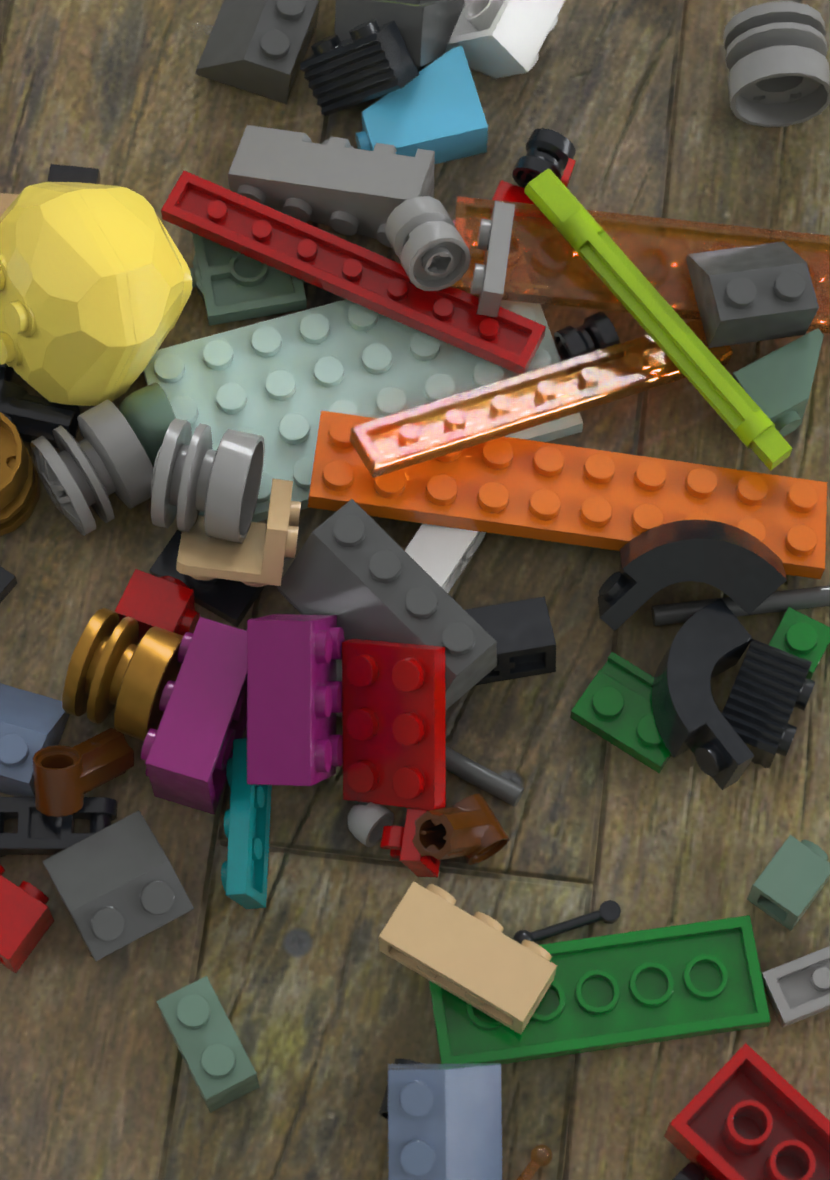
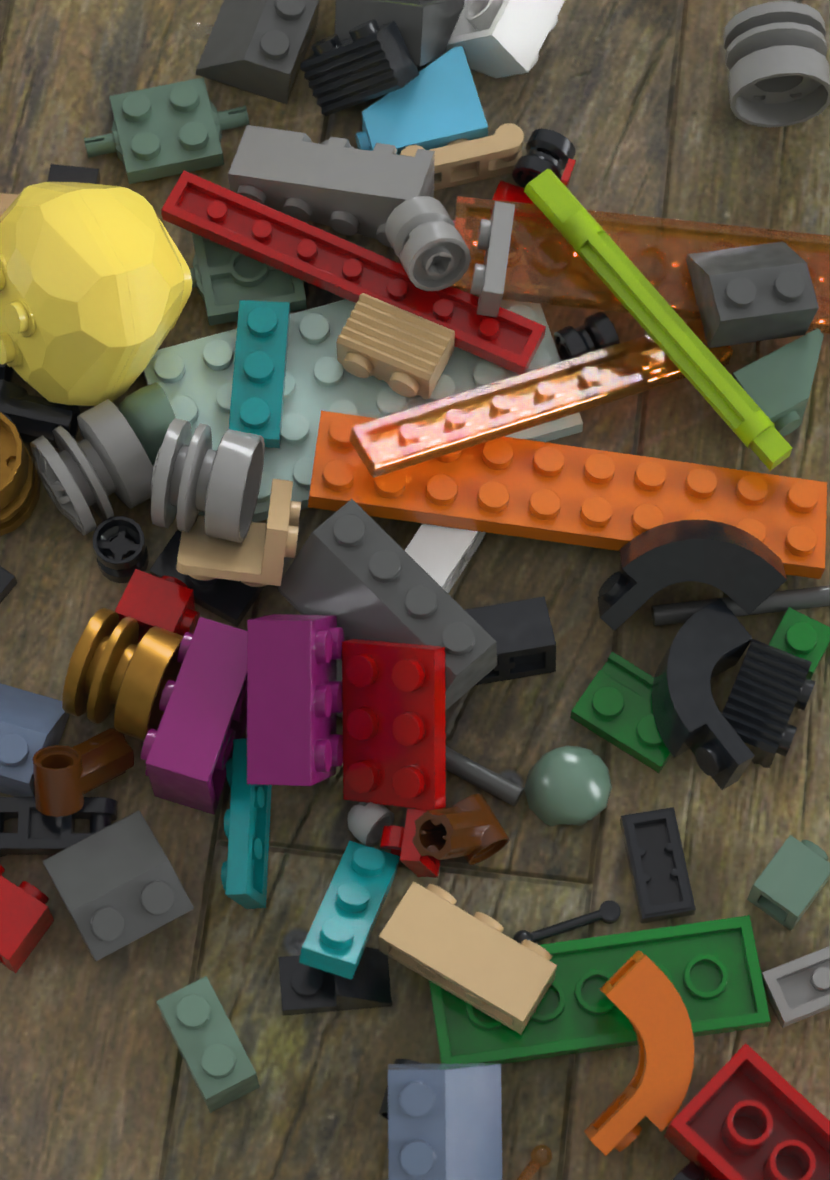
(119, 537): none -> black wheel
(166, 130): none -> sand green plate
(260, 369): none -> teal plate
(317, 991): none -> black slope
(349, 910): none -> teal plate
(394, 347): none -> tan brick
(475, 159): none -> tan plate
(568, 786): none -> sand green hair
(657, 865): none -> black plate
(664, 1054): none -> orange arch

